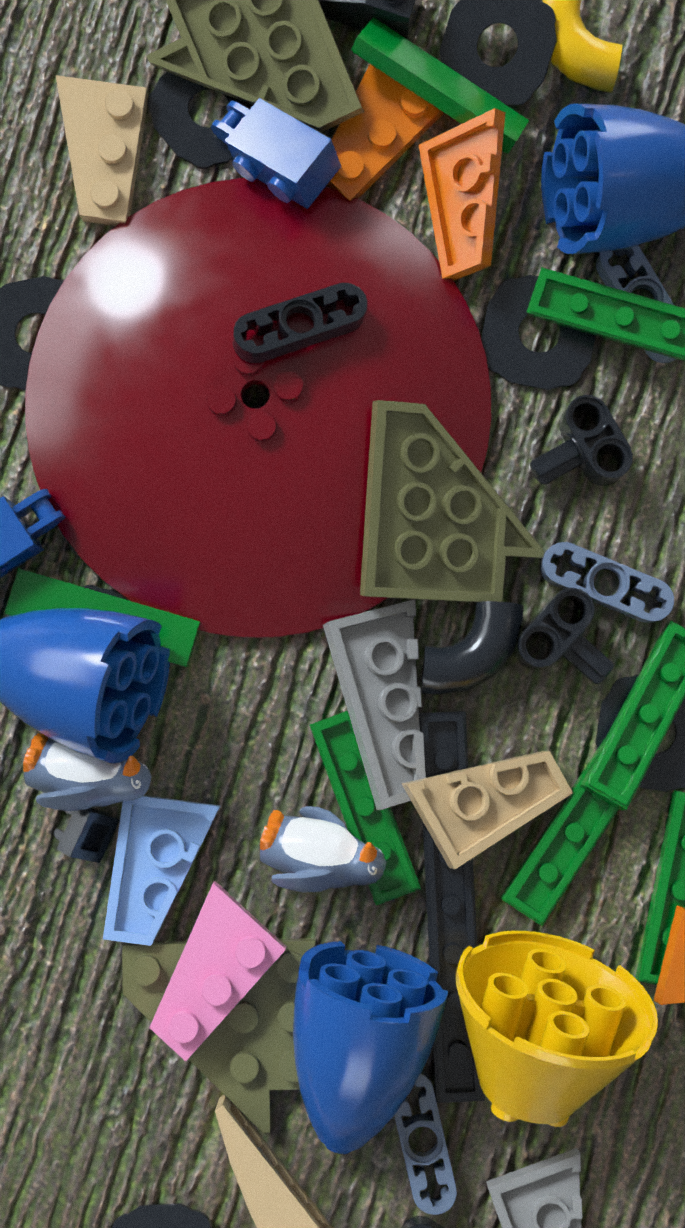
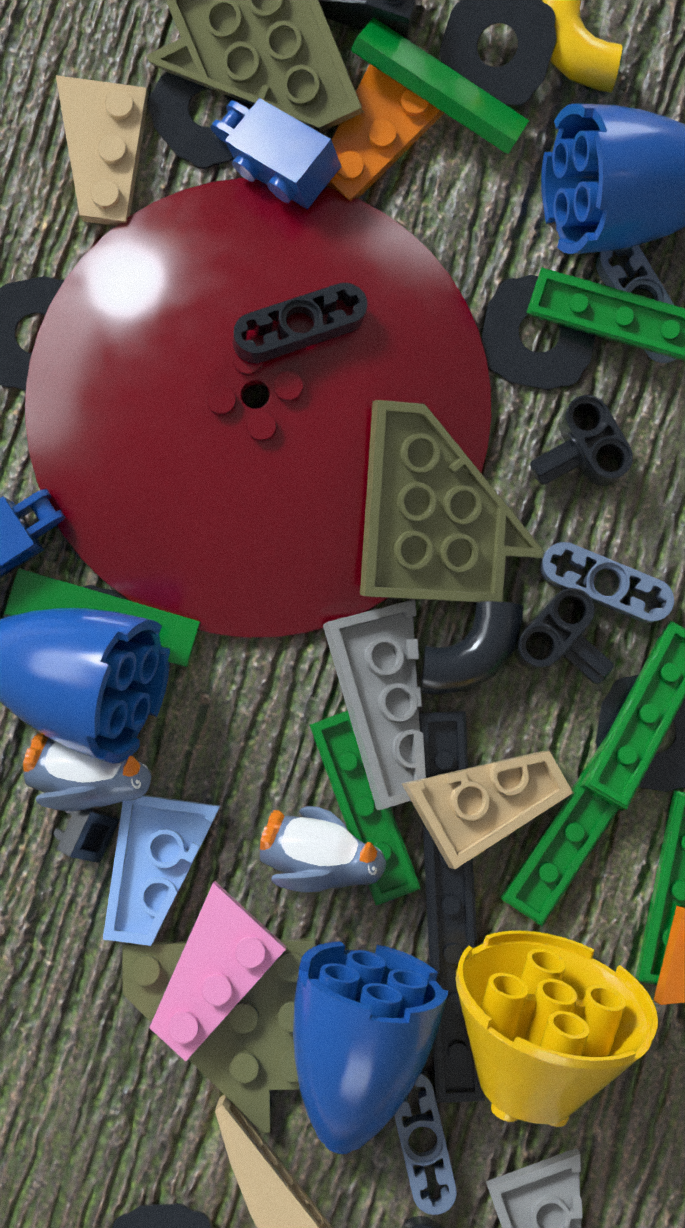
(462, 192): orange wing -> none

